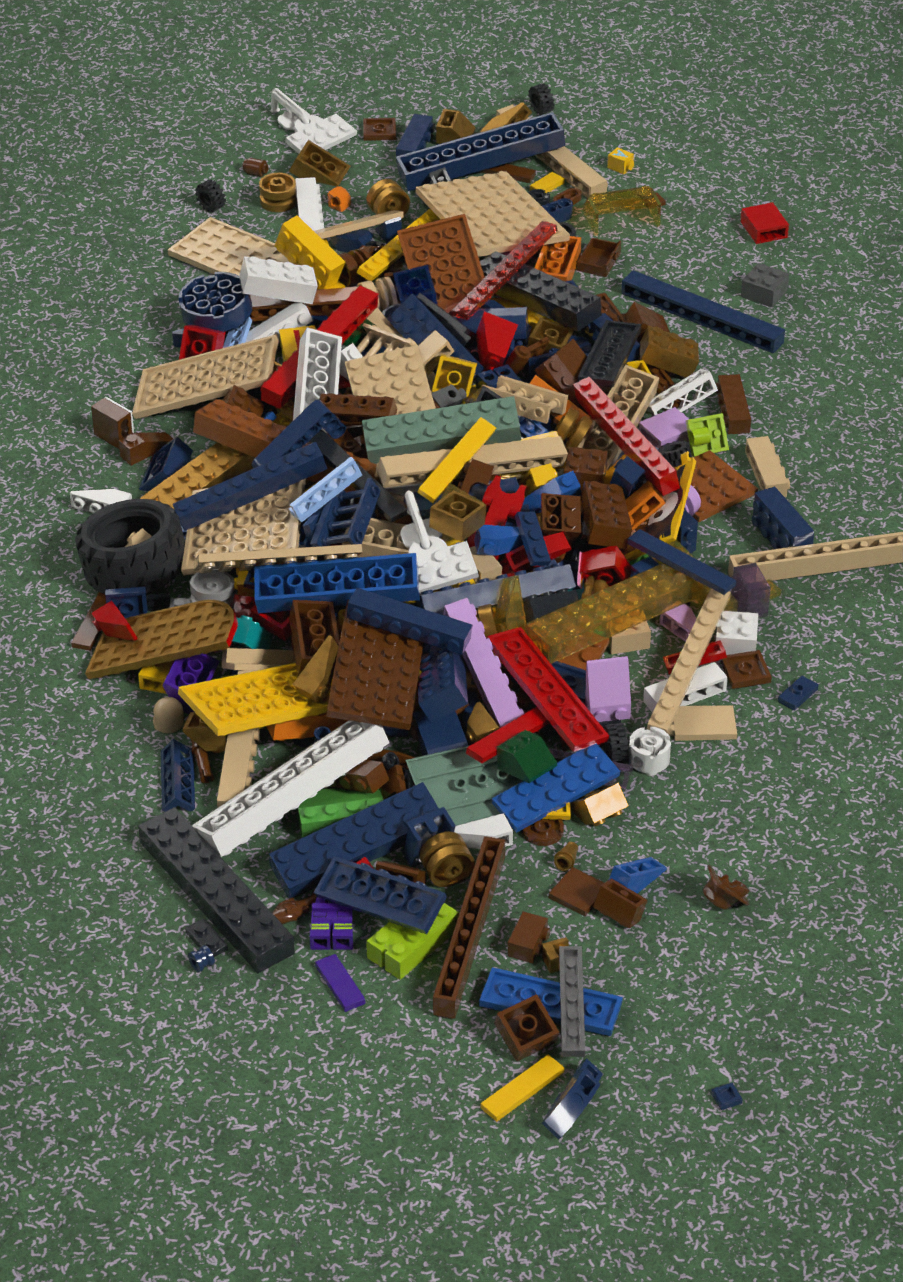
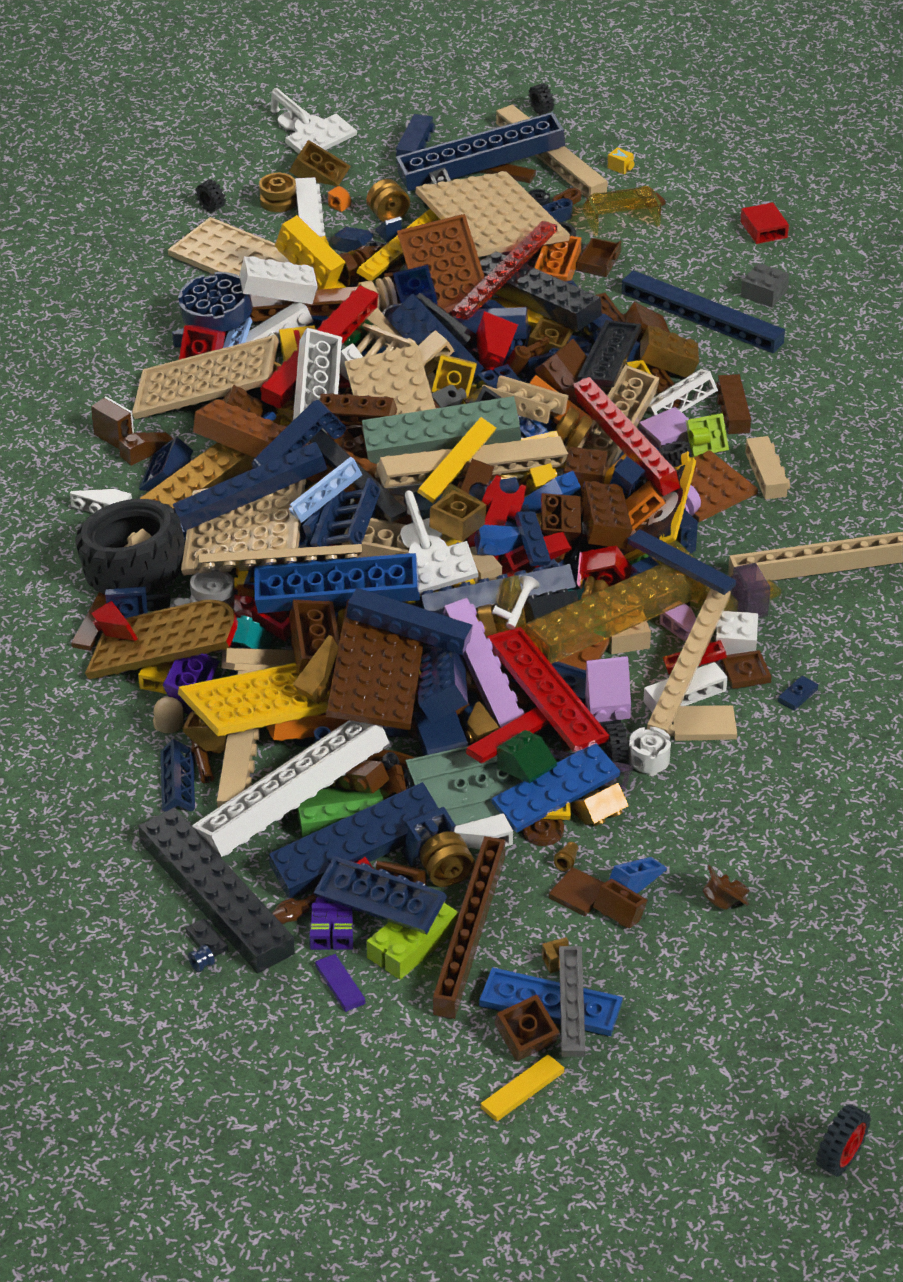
(255, 167): reddish brown brick -> none
(358, 224): tan tile -> none
(379, 129): reddish brown tile -> none
(453, 126): pearl gold slope -> none
(511, 116): pearl gold slope -> none
(528, 583): none -> white piece
(528, 937): reddish brown piece -> none
(548, 182): yellow tile -> none
(573, 1099): dark blue slope -> none
(726, 1096): dark blue tile -> none
(780, 520): dark blue brick -> none
(843, 1140): none -> black wheel

